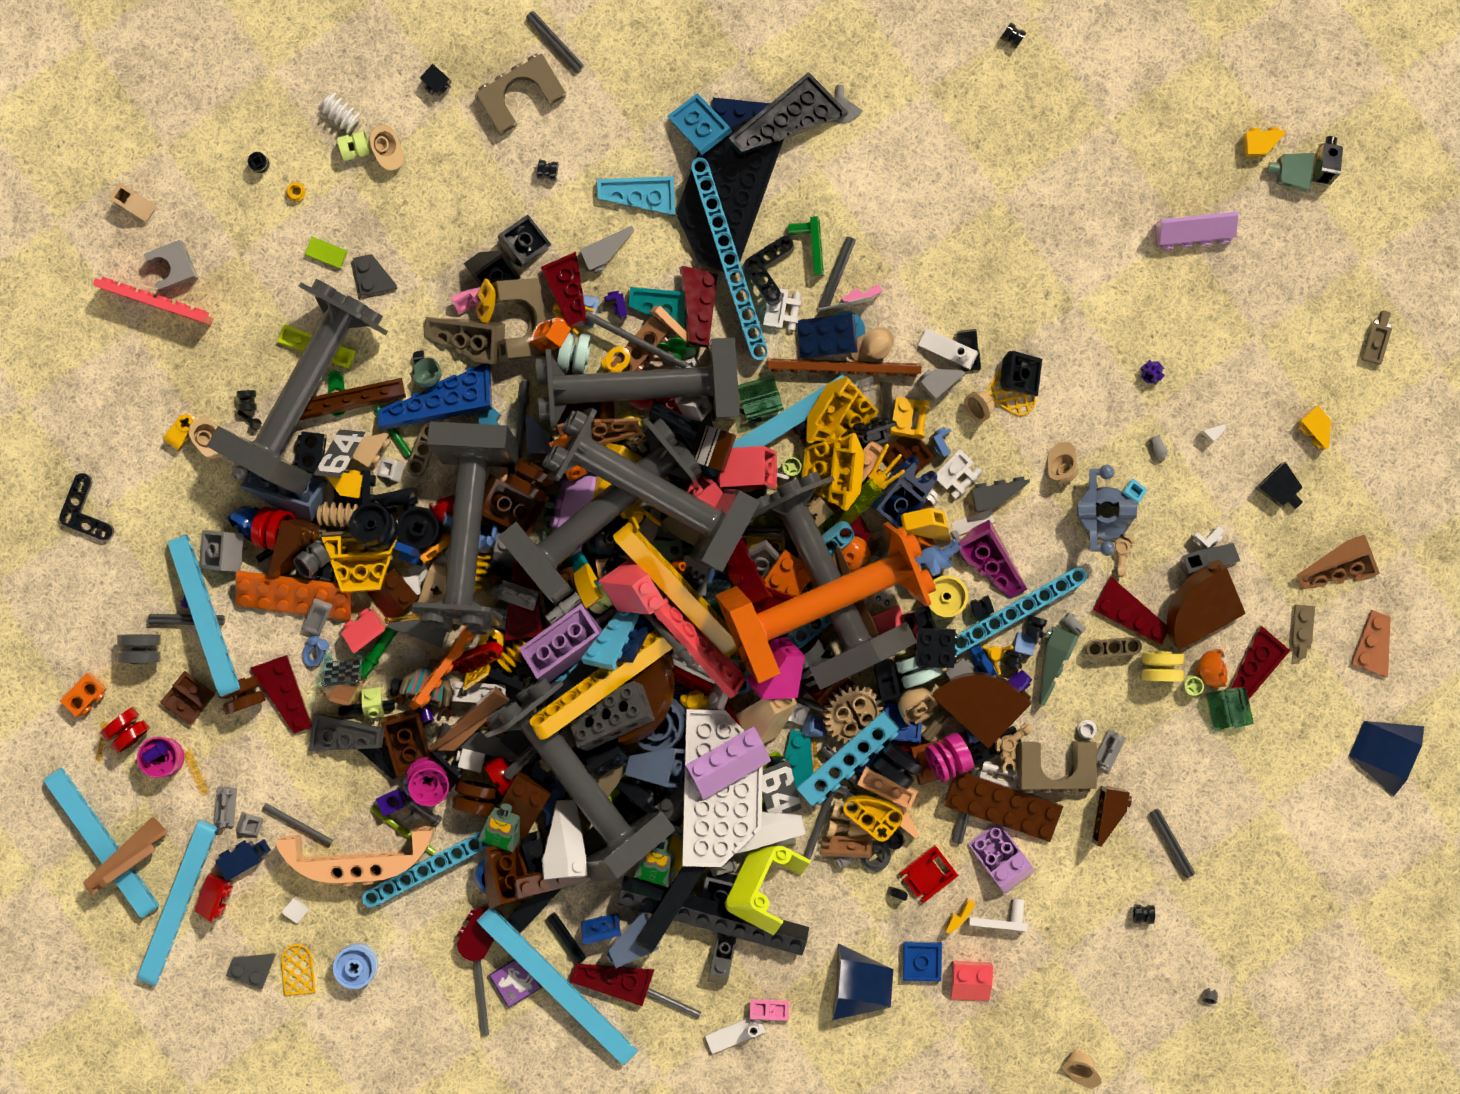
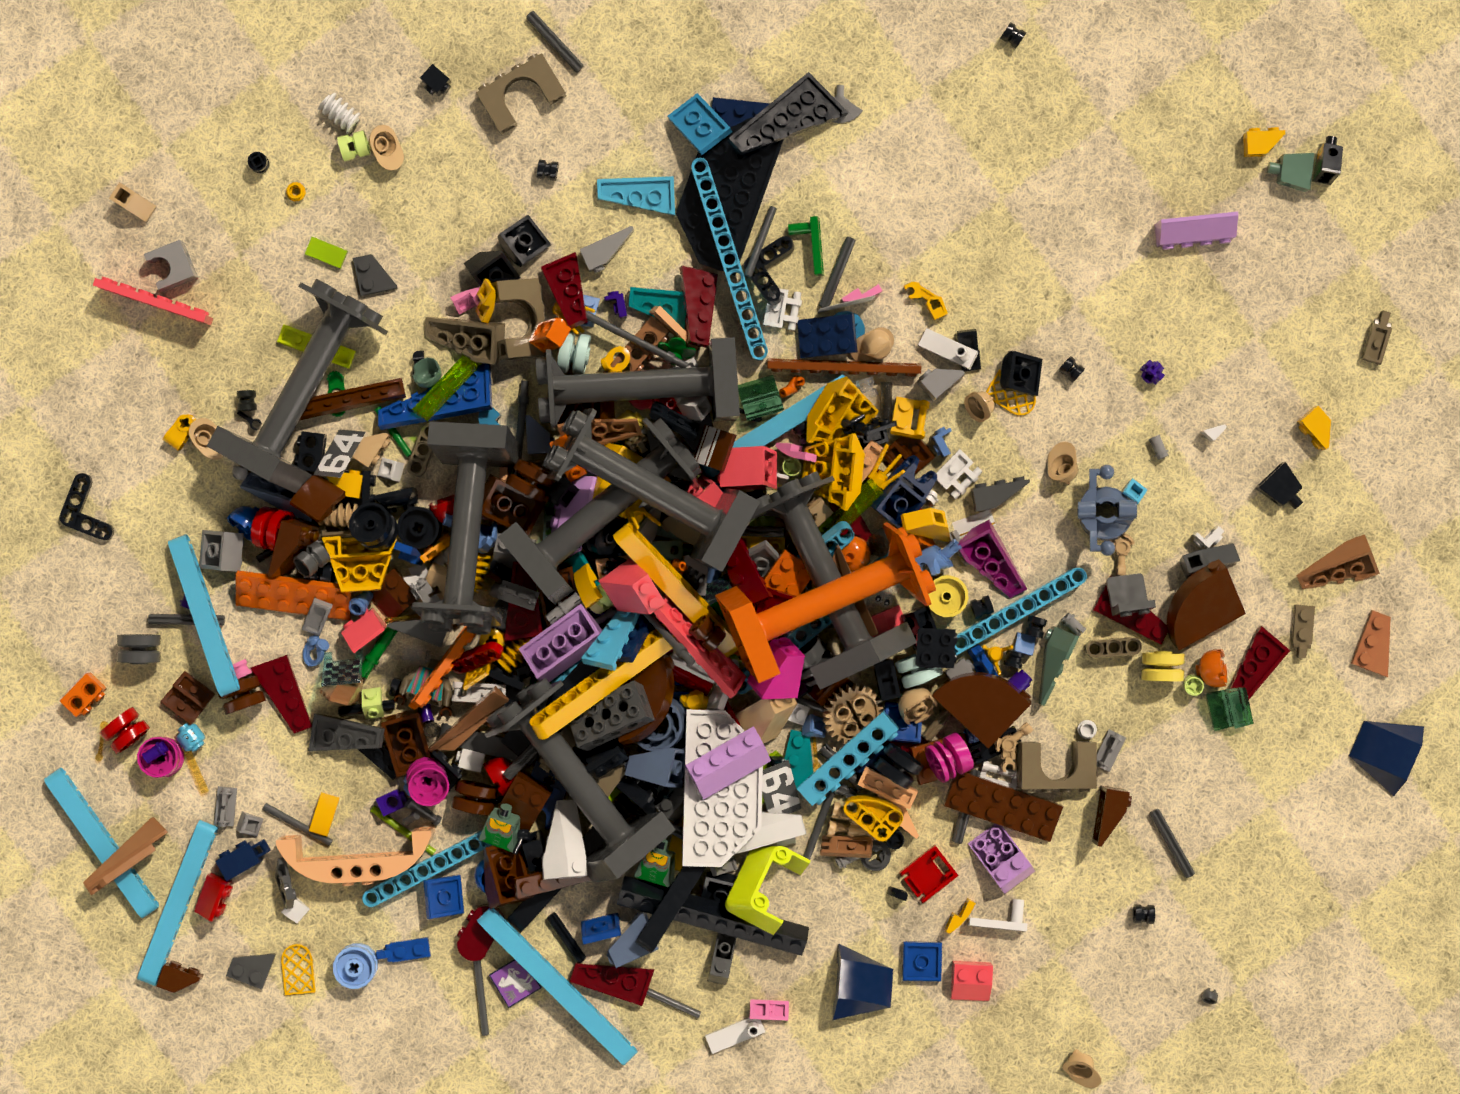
(176, 978): none -> reddish brown slope
(190, 737): none -> medium azure head
(241, 669): none -> bright pink wheel
(284, 883): none -> dark grey wing
(317, 498): none -> reddish brown slope
(324, 814): none -> yellow slope
(360, 603): none -> medium blue cone
(405, 950): none -> blue hinge
(422, 591): none -> light grey hinge
(443, 896): none -> blue plate
(445, 388): none -> clear neon green tile
(523, 834): none -> black hand
(562, 492): none -> black brick
(710, 635): none -> reddish brown wheel
(760, 242): none -> dark grey bar
(792, 387): none -> orange arm
(796, 452): none -> bright pink slope
(848, 425): none -> black hand
(921, 292): none -> yellow piece
(1075, 372): none -> black wheel
(1128, 595): none -> dark grey bracket

